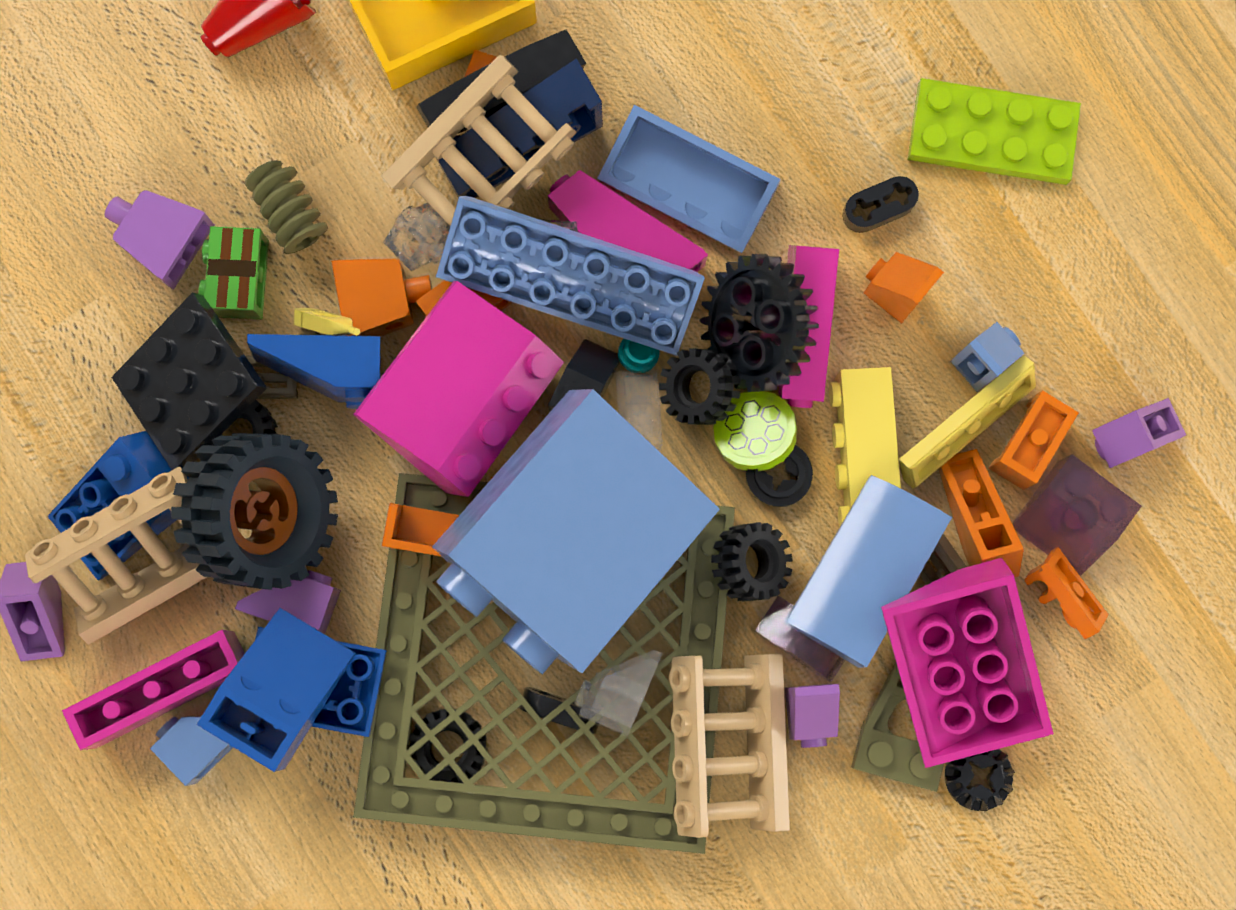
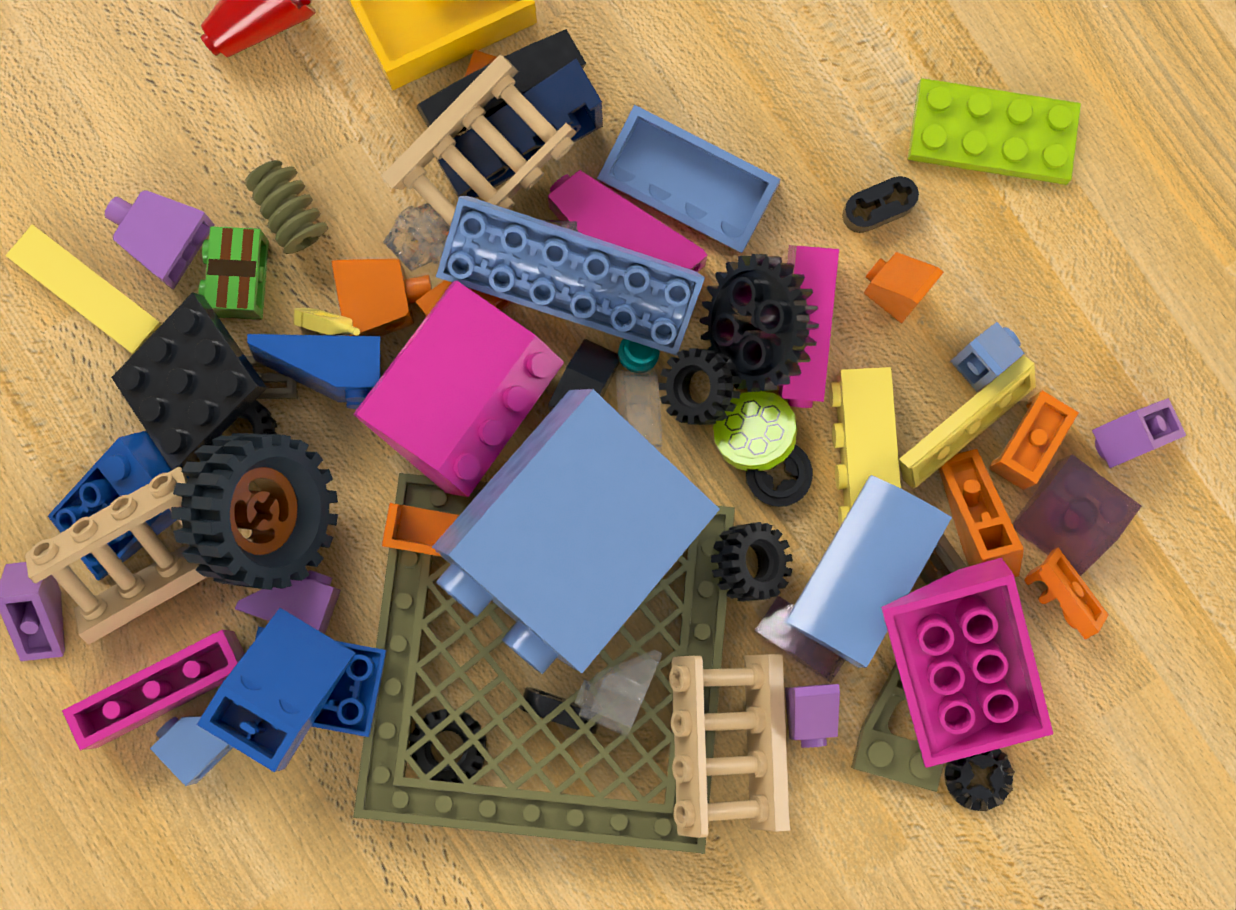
(83, 289): none -> light yellow tile

